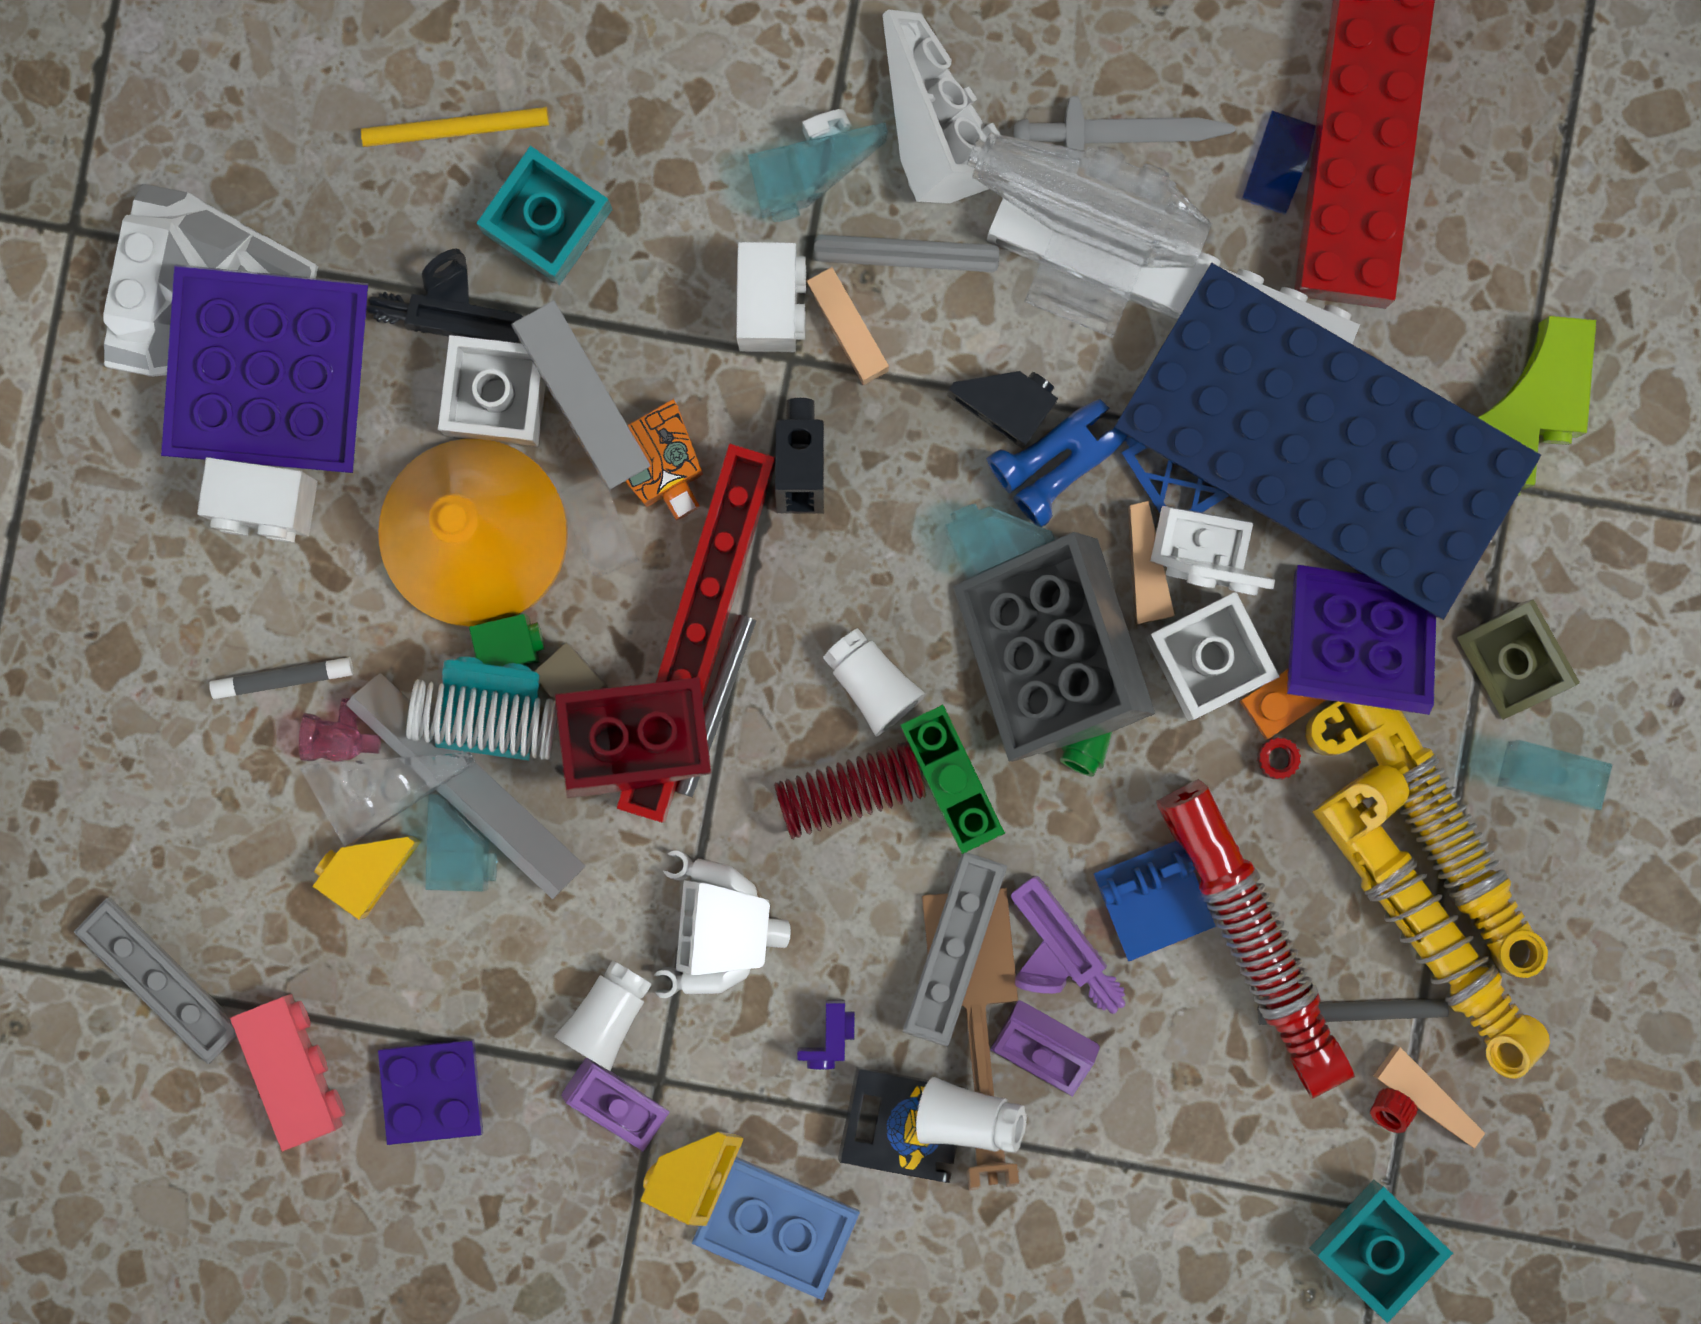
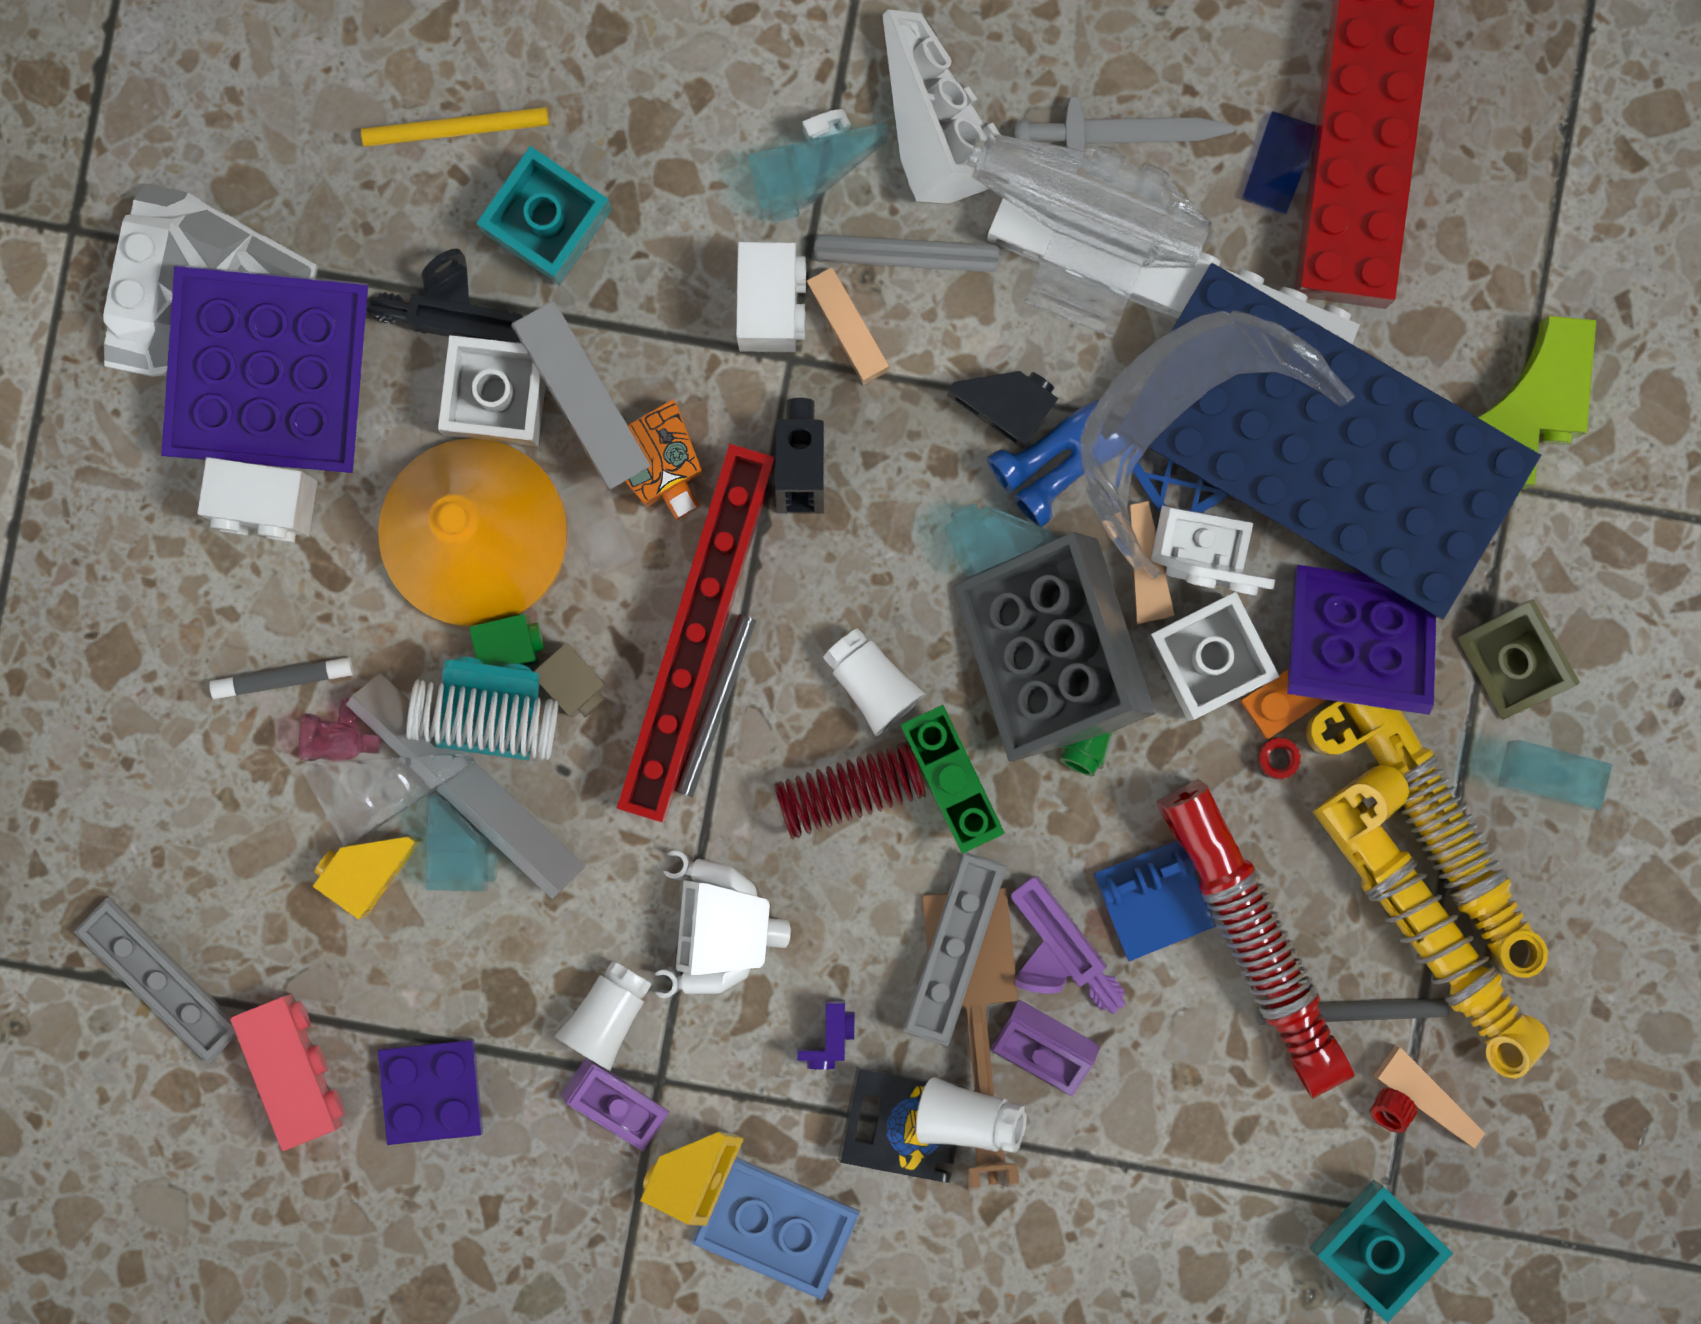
(632, 736): dark red slope -> none
(1168, 382): none -> clear piece

